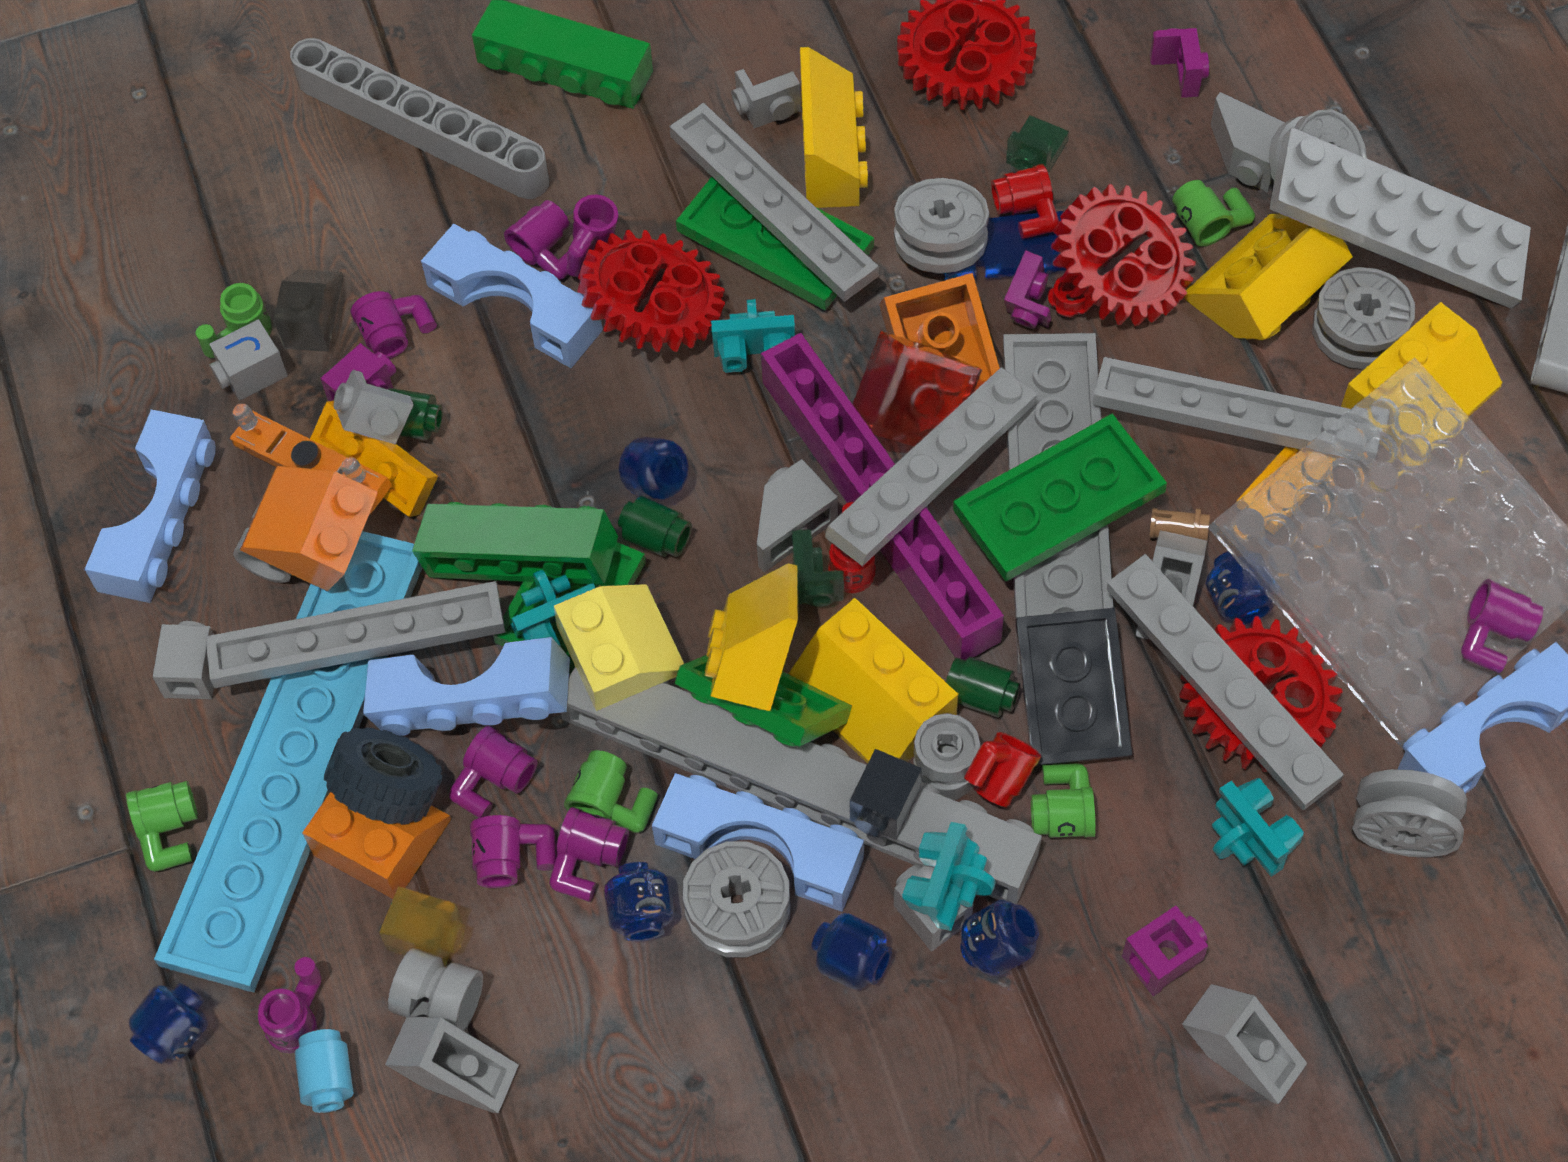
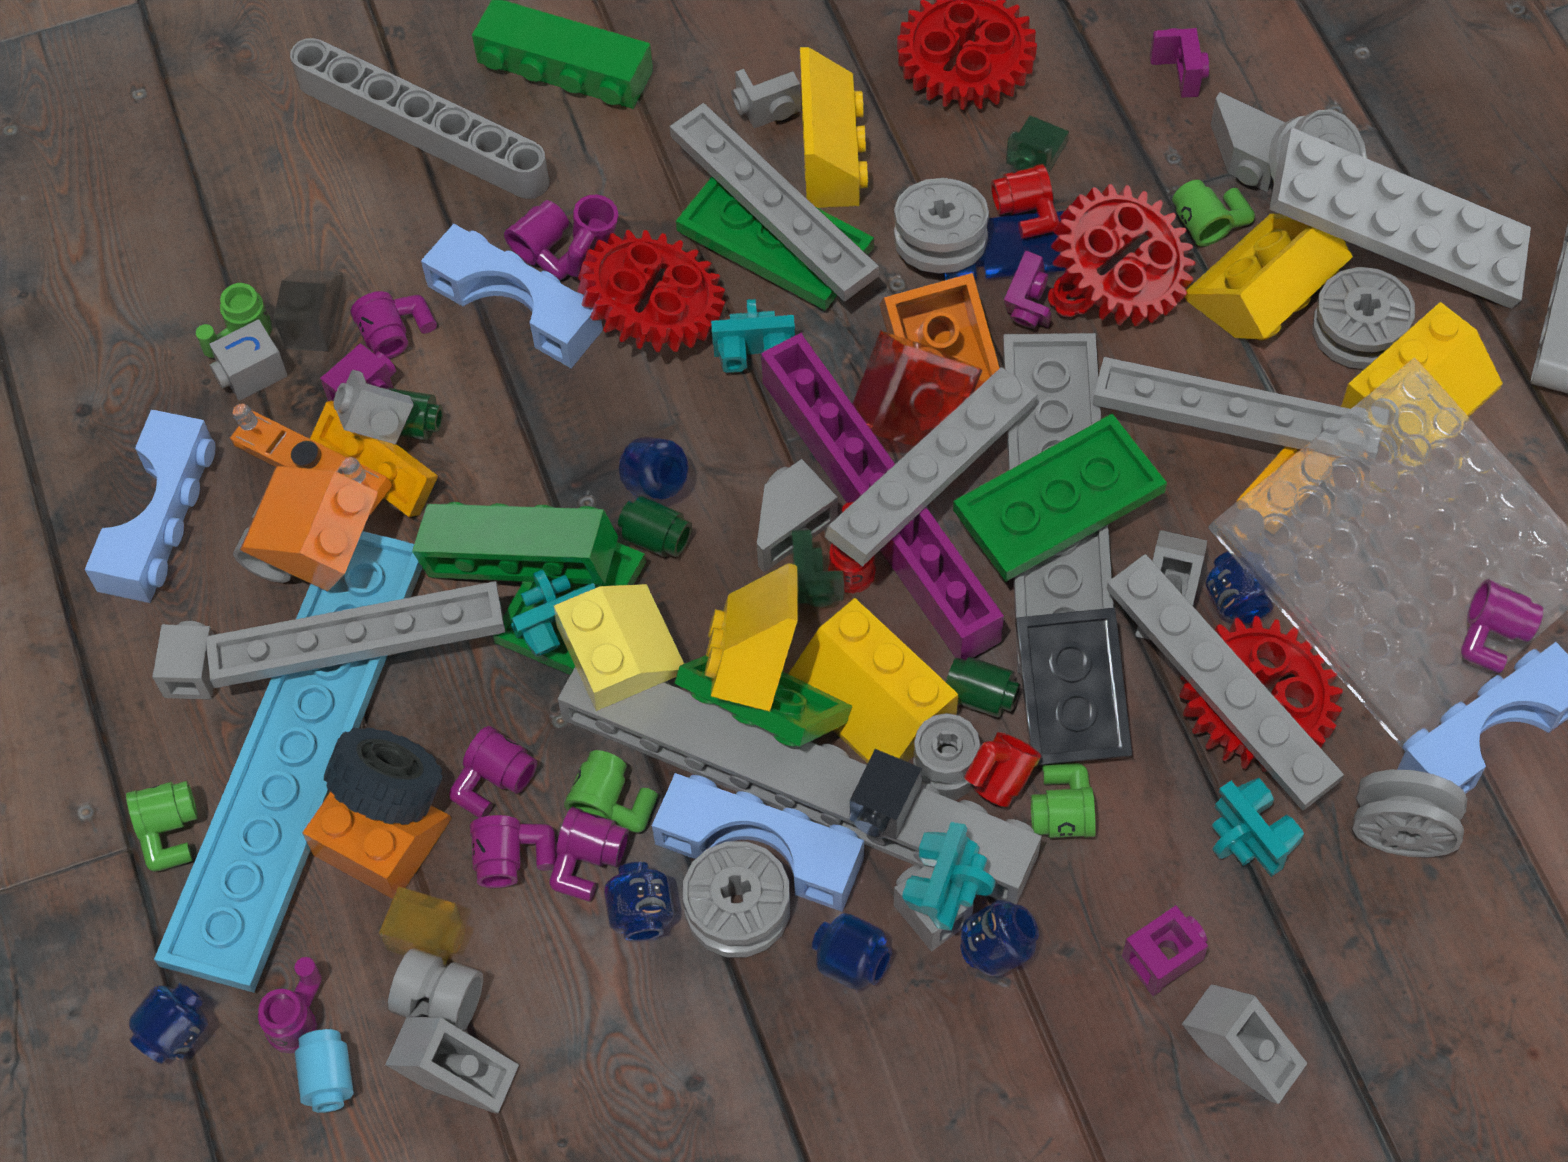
(522, 682): light blue arch -> none
(1181, 523): medium nougat pin -> none

